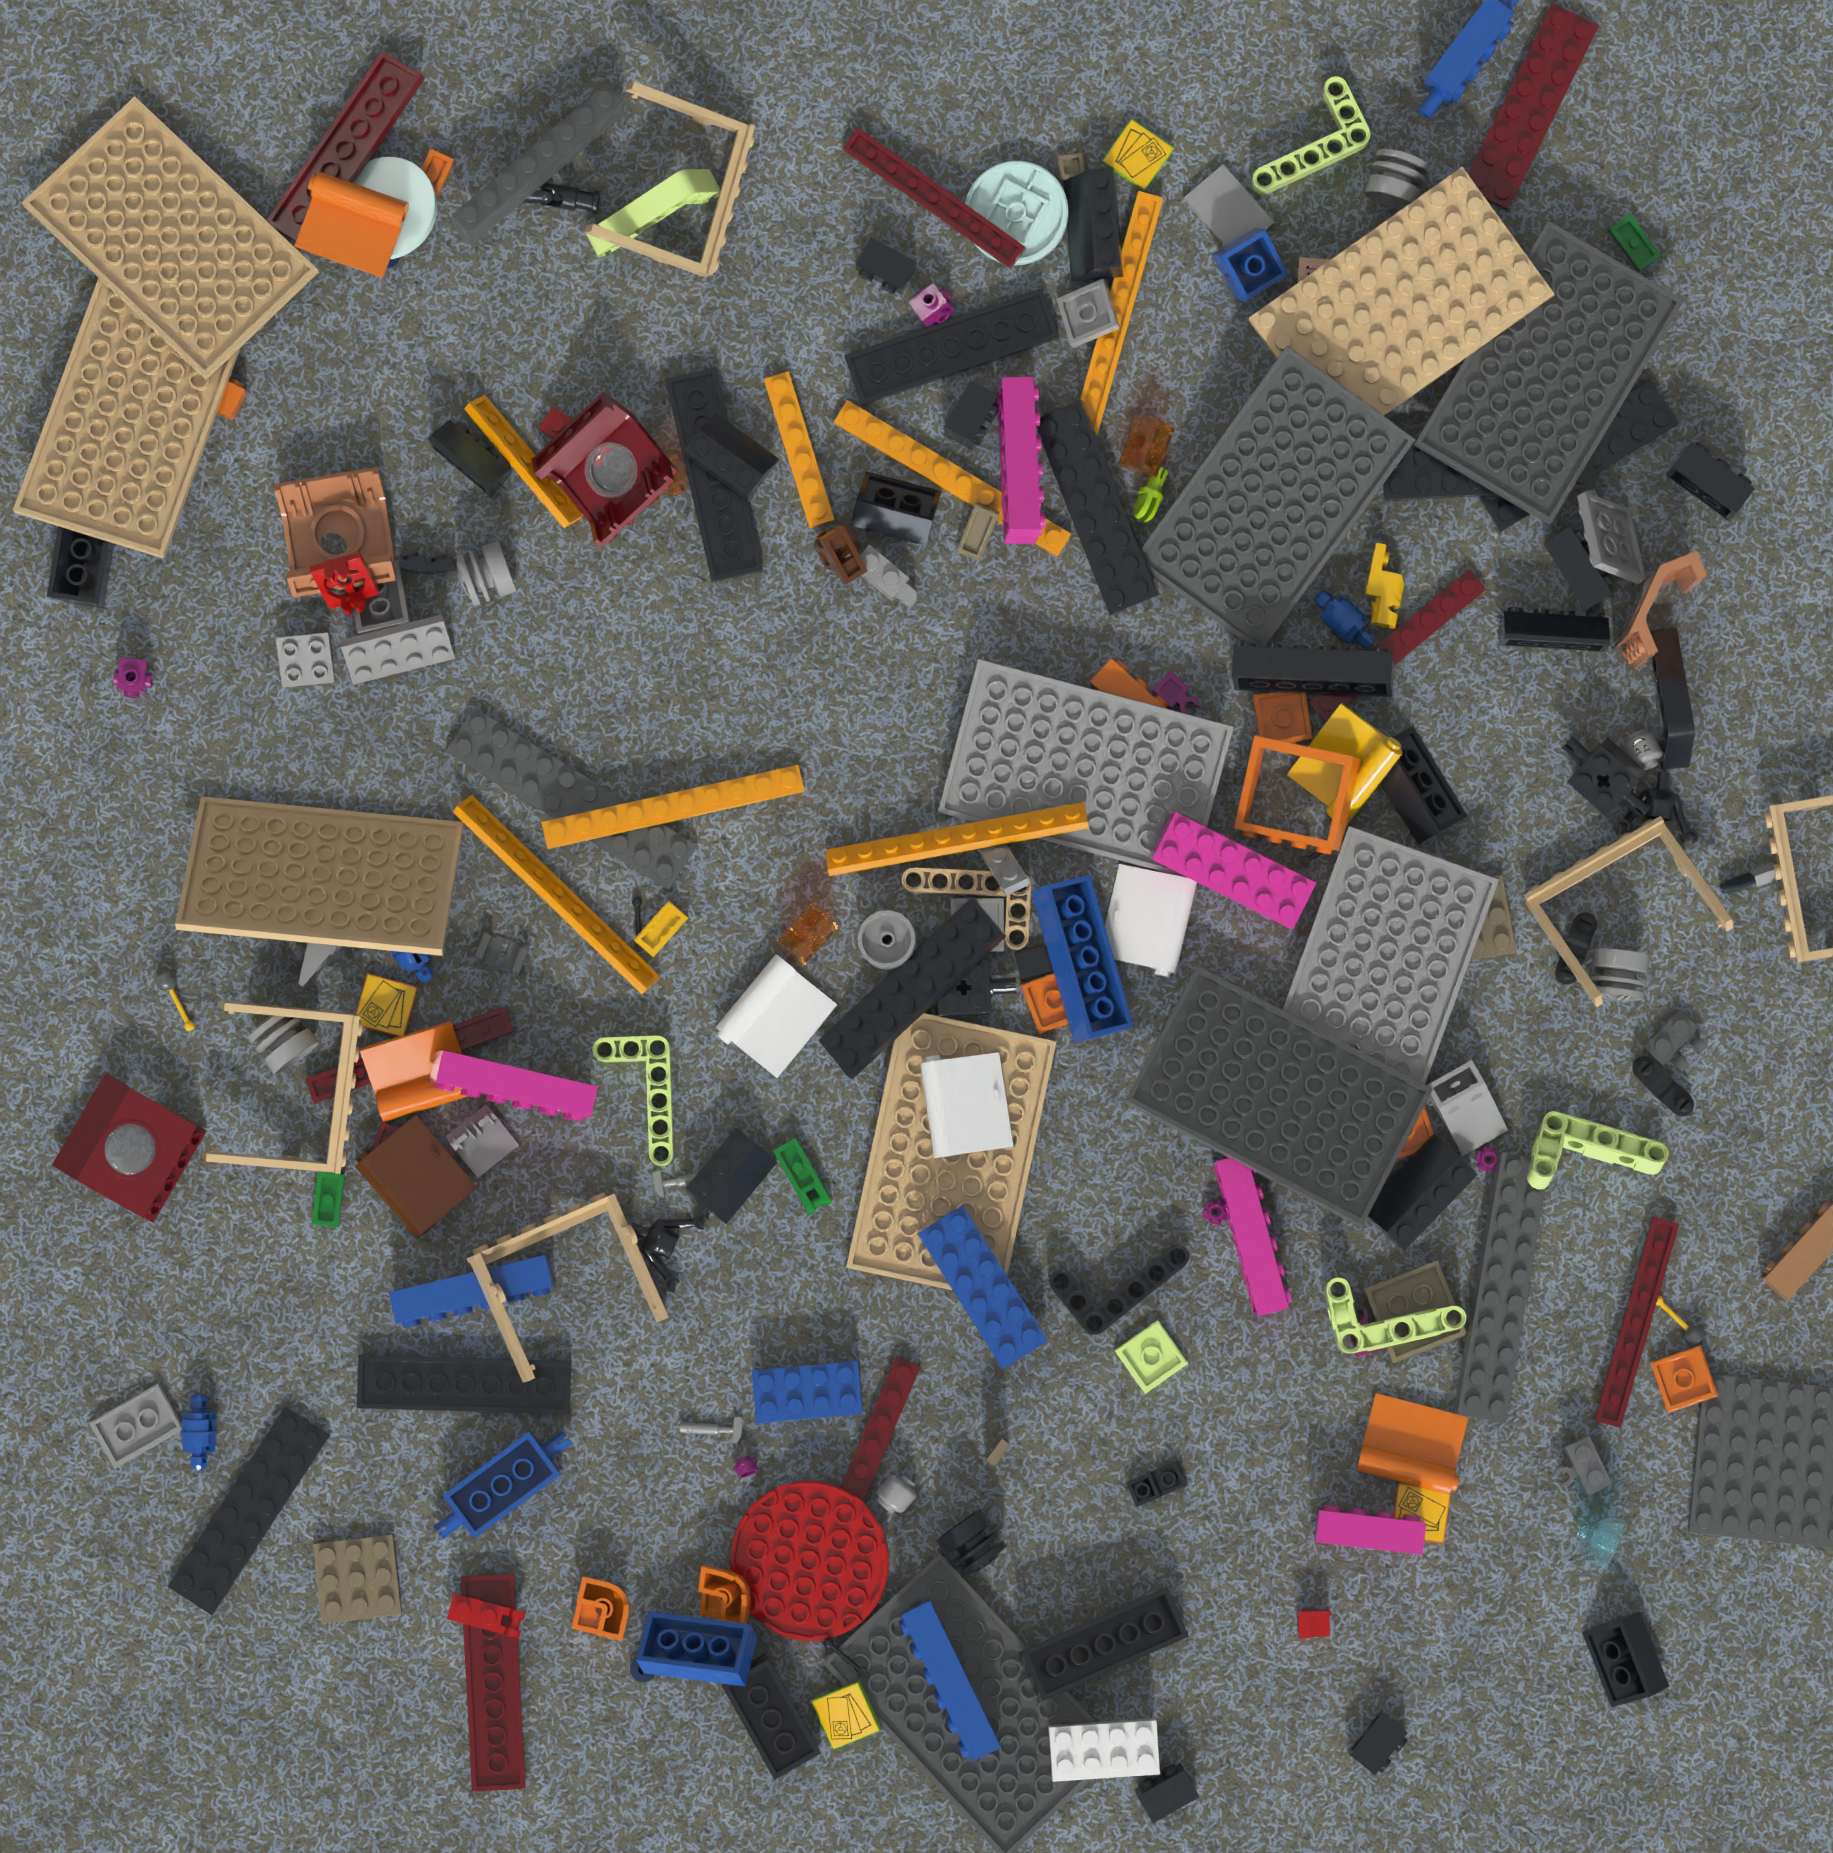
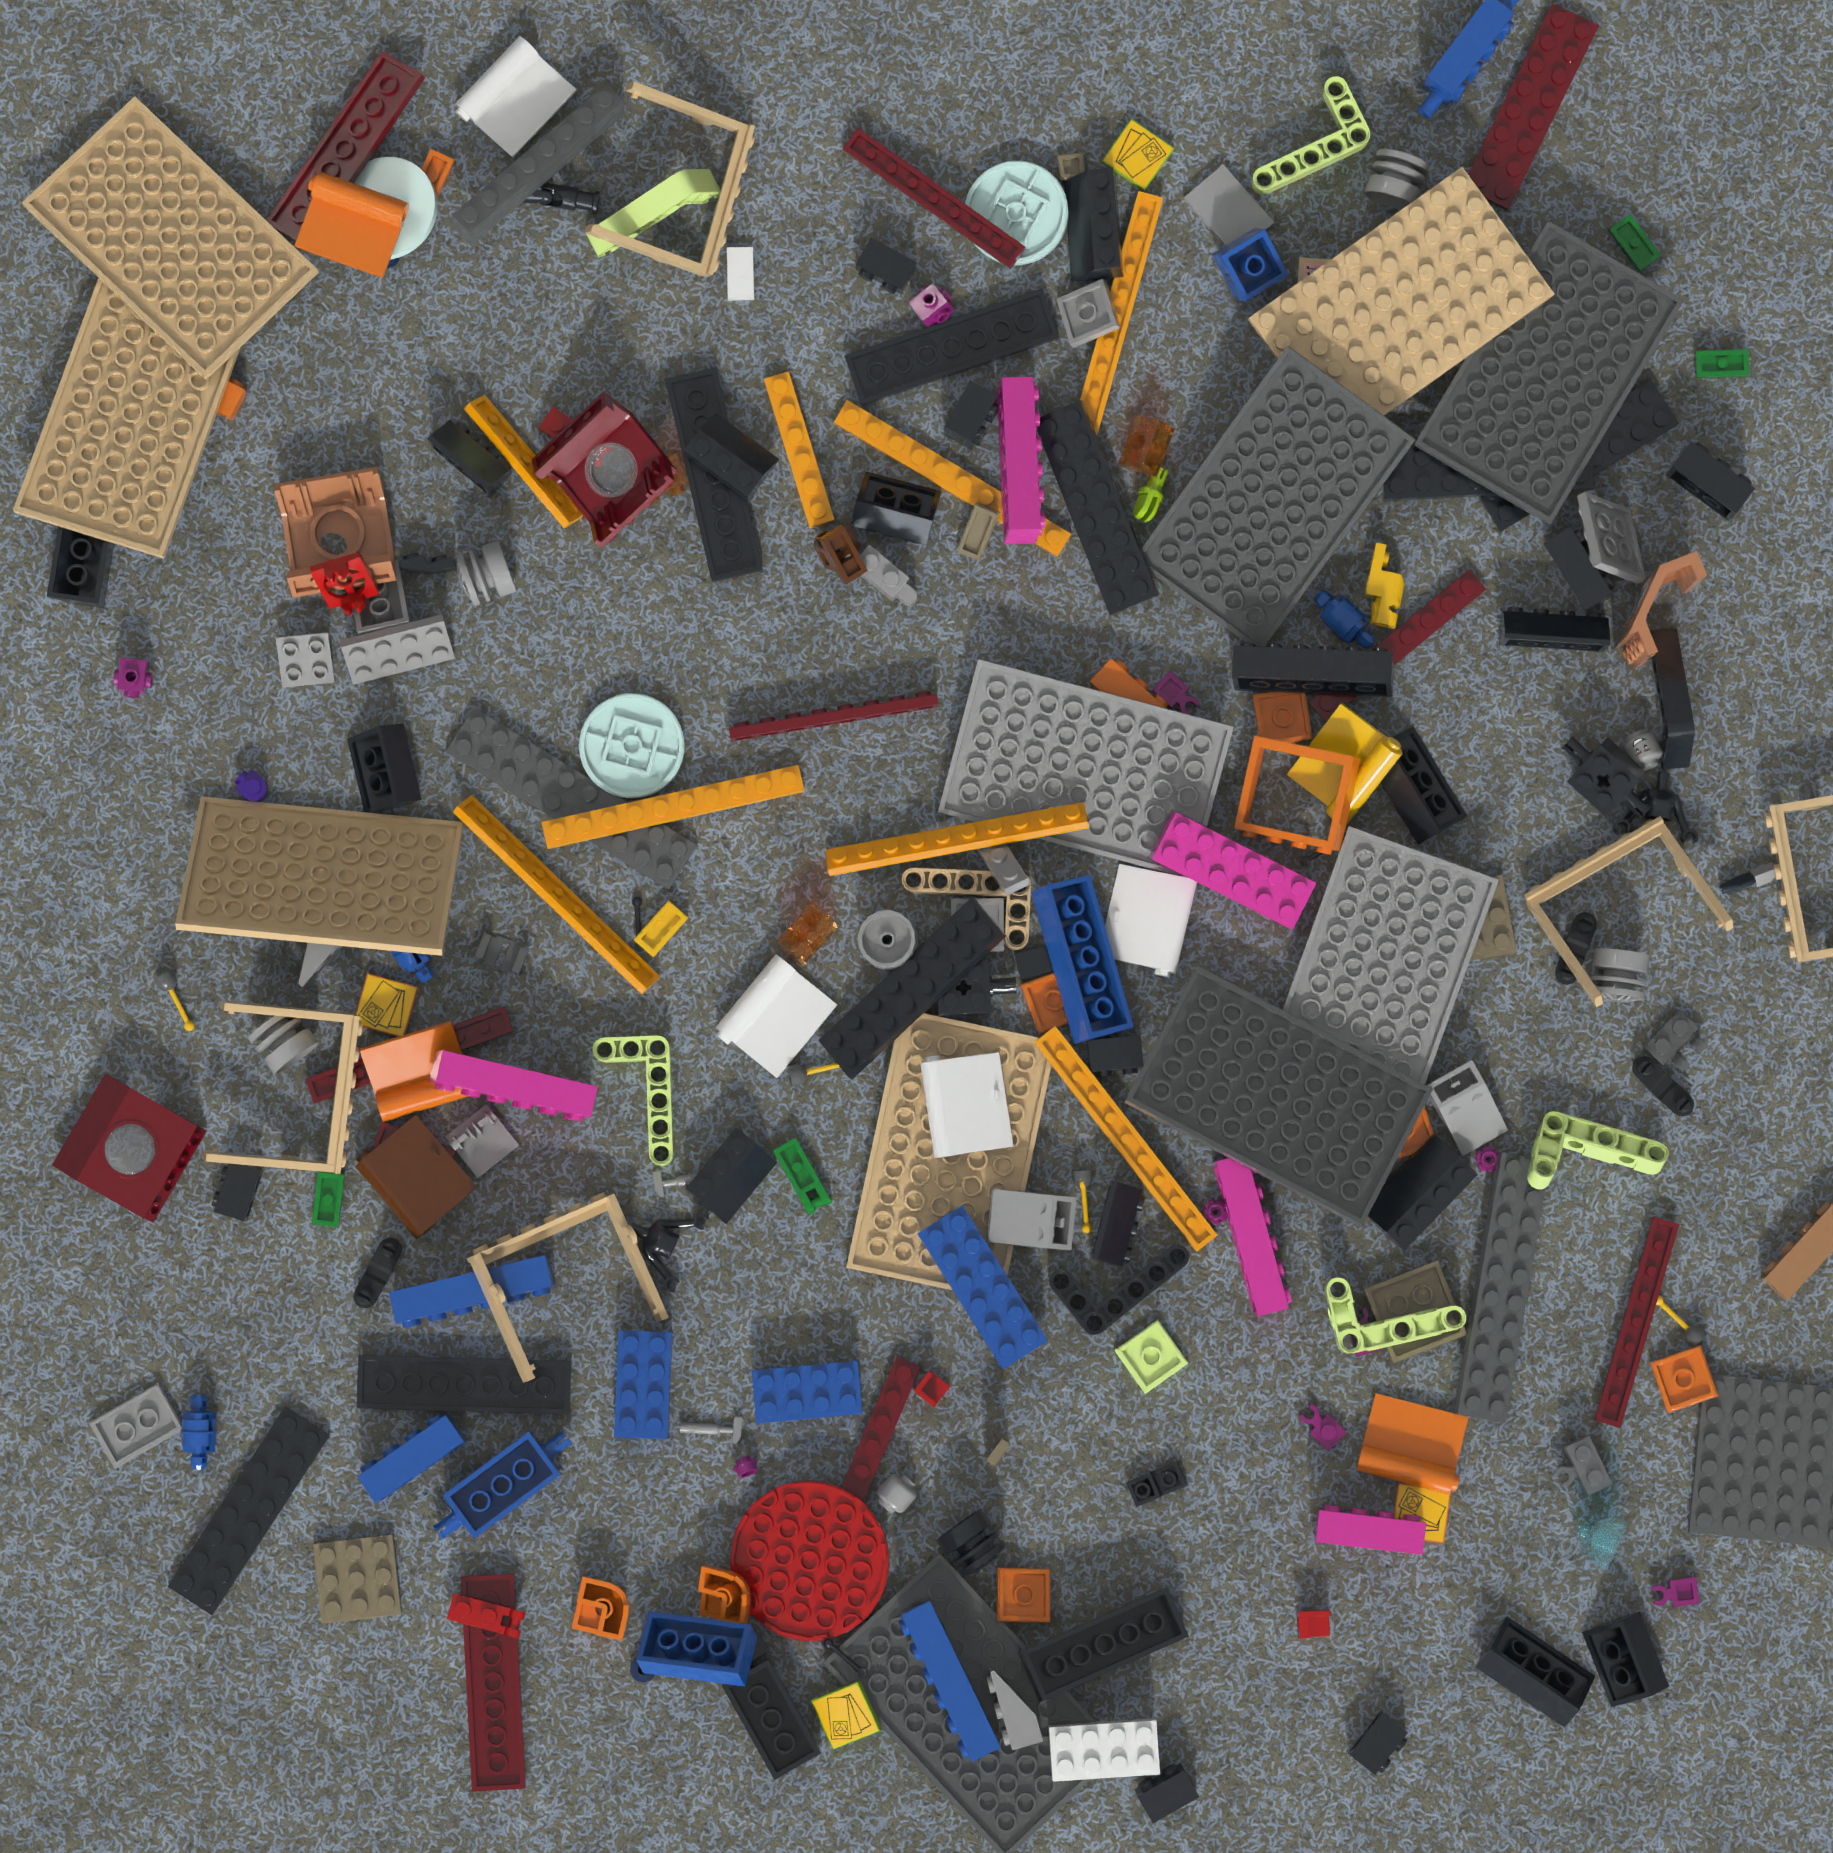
(237, 1191): none -> black brick
(251, 786): none -> dark purple plate
(377, 1272): none -> black piece
(384, 768): none -> black slope
(412, 1458): none -> blue brick
(515, 97): none -> white door
(631, 745): none -> light aqua plate
(643, 1384): none -> blue brick
(740, 273): none -> white tile
(798, 1074): none -> dark grey hinge
(844, 714): none -> dark red plate
(931, 1388): none -> red panel
(1019, 1719): none -> light grey slope
(1023, 1595): none -> orange tile
(1031, 1219): none -> light grey slope
(1083, 1179): none -> hinge
(1115, 1055): none -> black brick
(1117, 1224): none -> black slope
(1125, 1138): none -> light orange plate
(1325, 1429): none -> magenta plate
(1536, 1672): none -> black slope
(1680, 1592): none -> magenta plate
(1722, 363): none -> green plate

